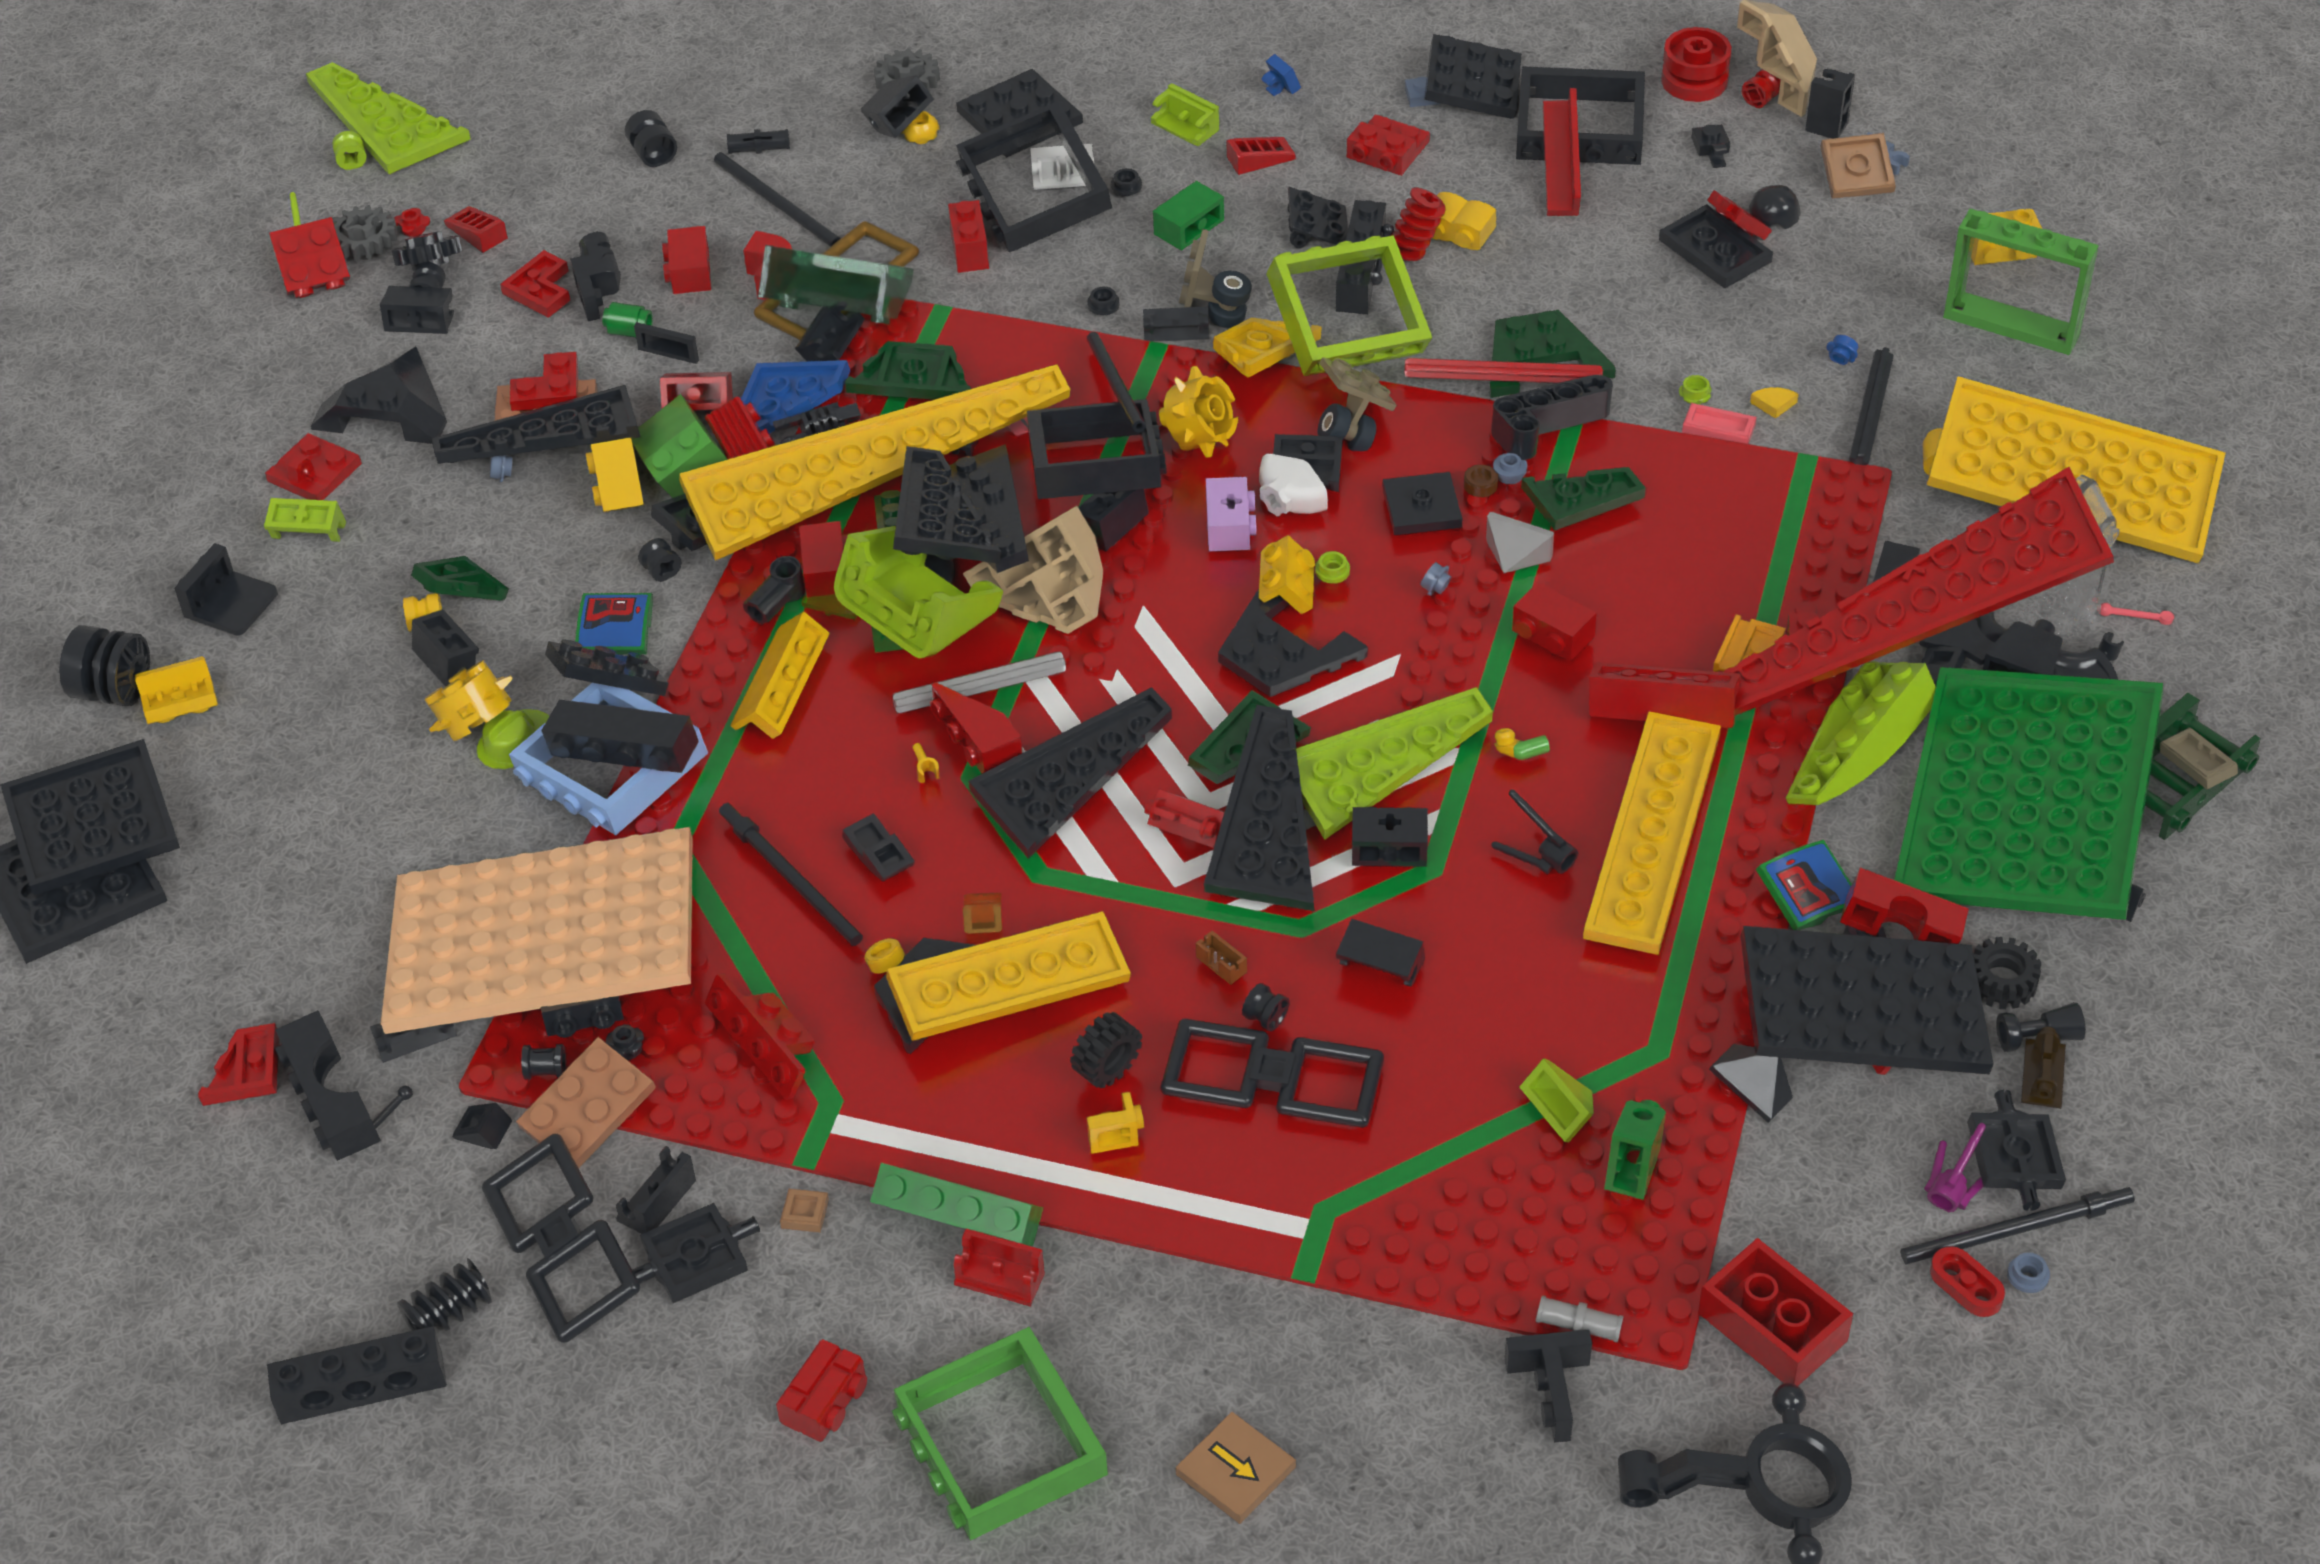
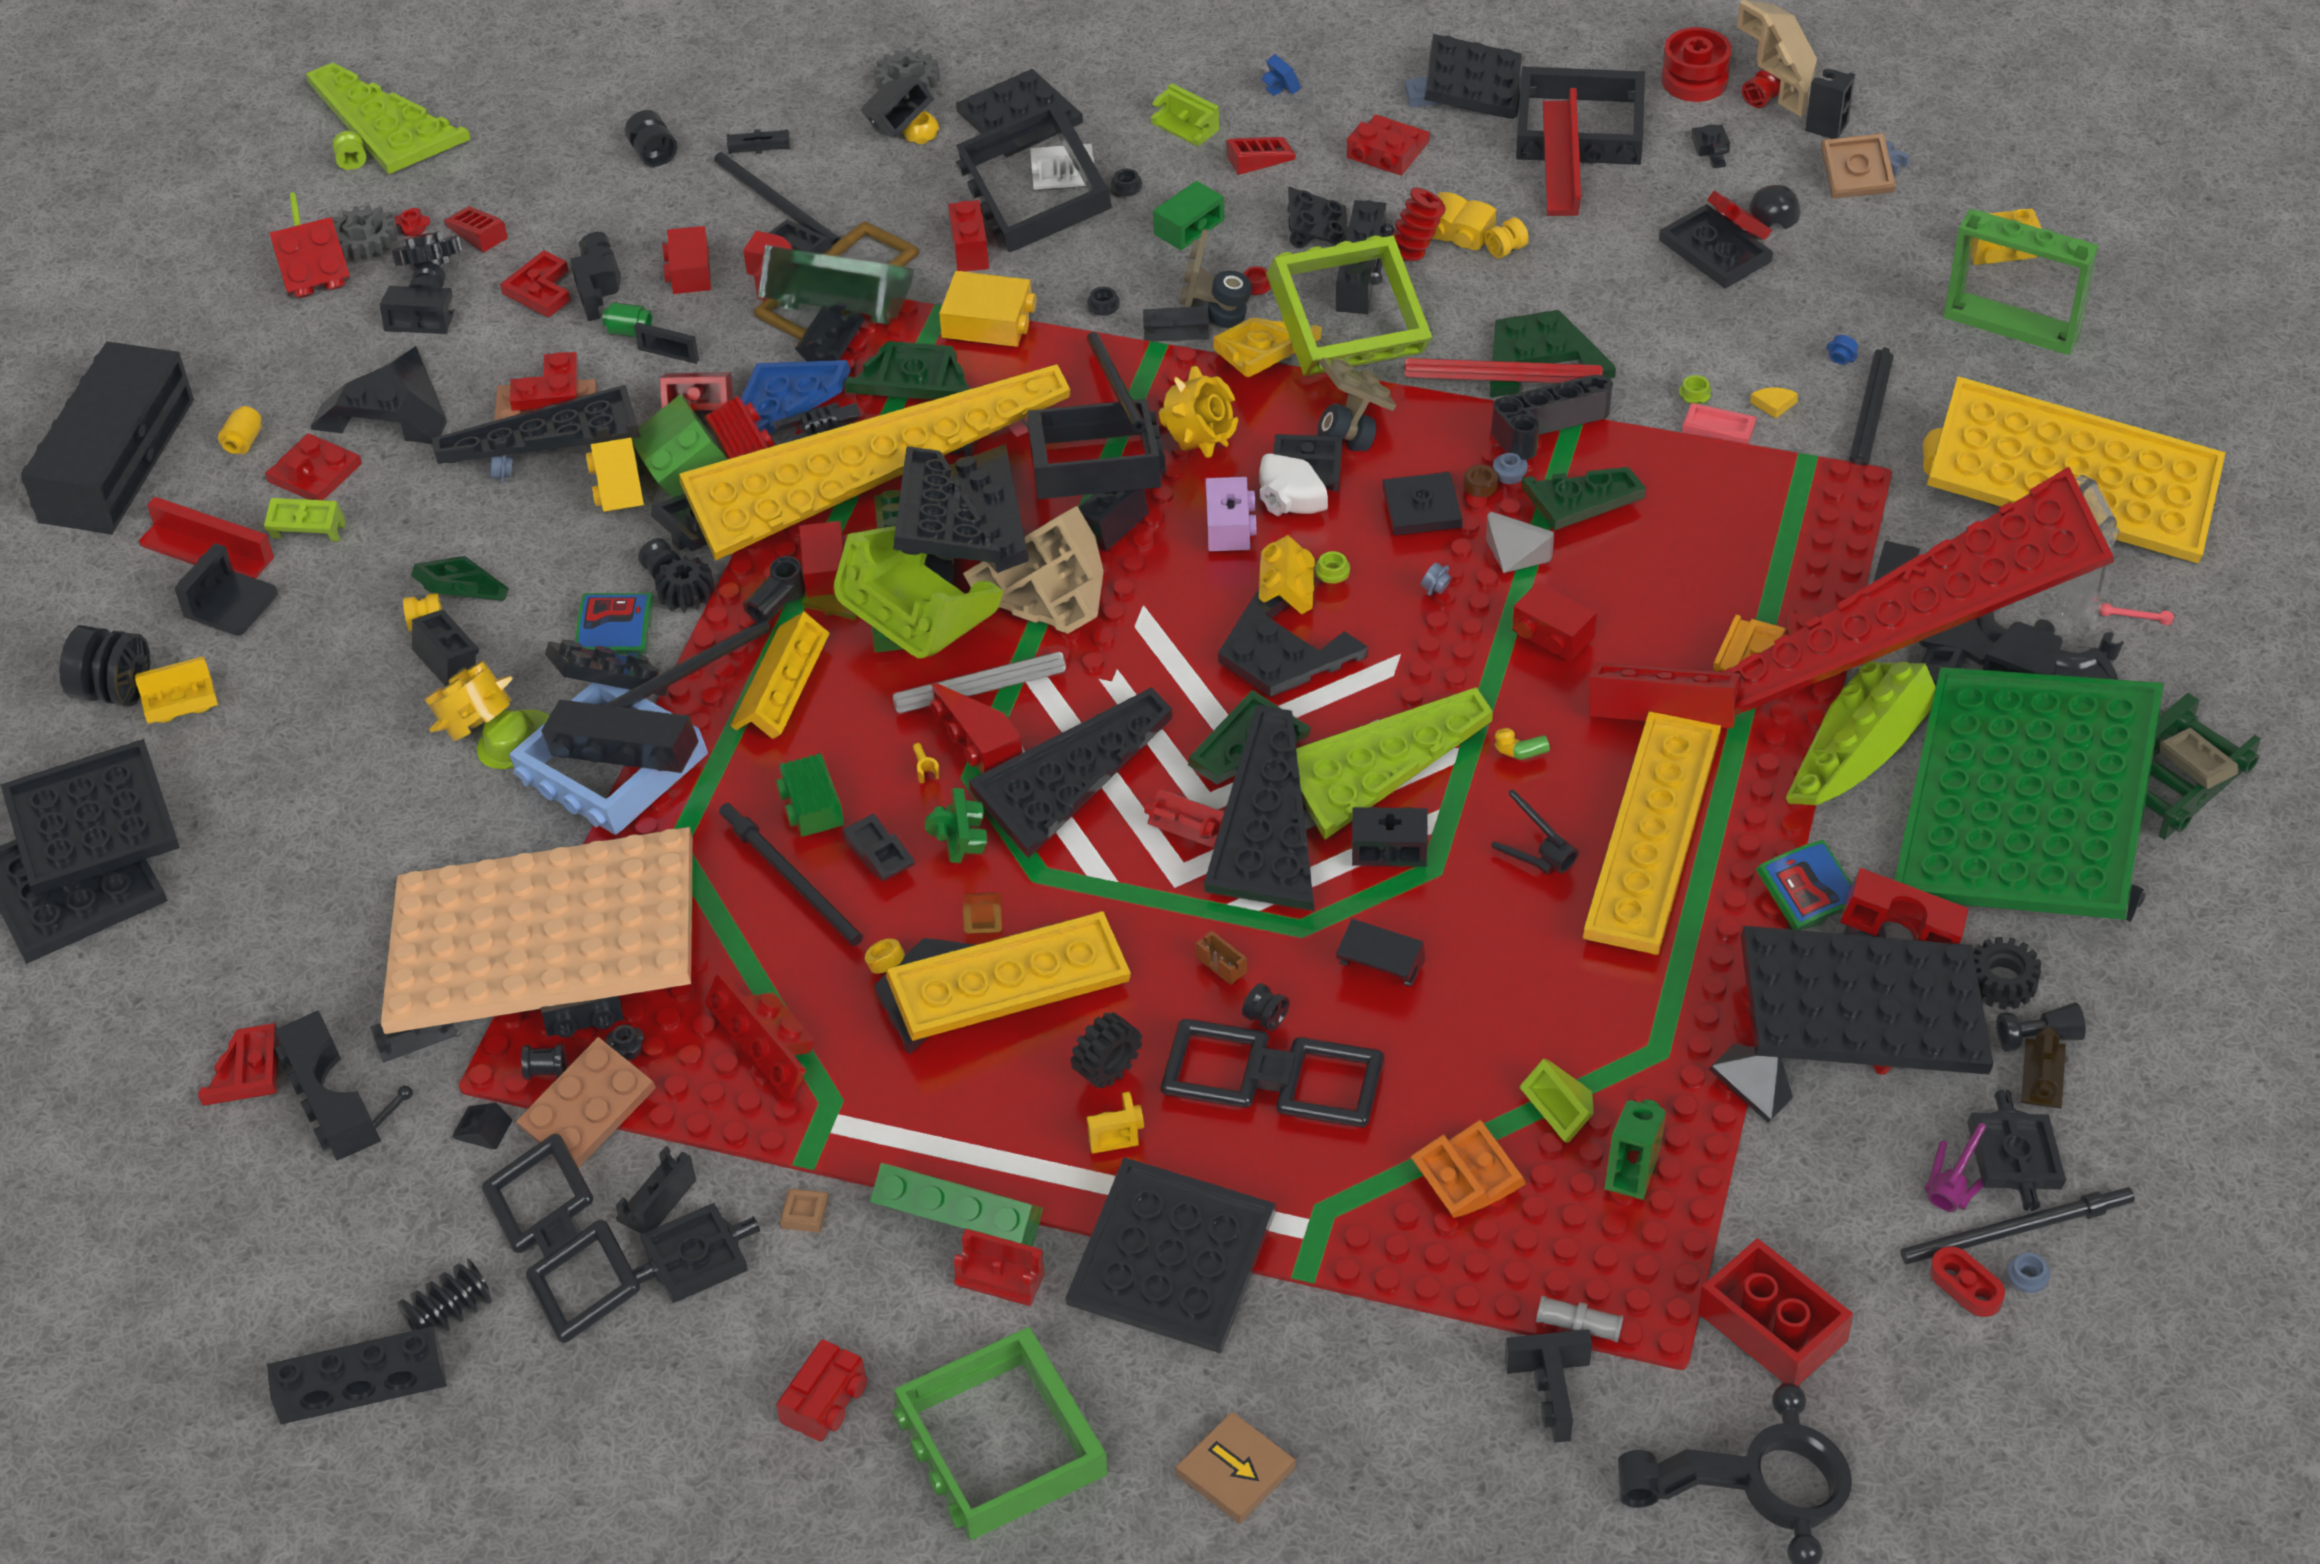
(107, 437): none -> black brick
(190, 534): none -> red panel
(240, 430): none -> yellow brick
(684, 583): none -> black gear
(691, 665): none -> black piece
(802, 238): none -> black plate
(810, 795): none -> green brick
(954, 823): none -> green hips
(987, 308): none -> yellow brick
(1171, 1254): none -> black plate
(1258, 279): none -> red plate
(1468, 1170): none -> orange slope
(1507, 237): none -> yellow wheel

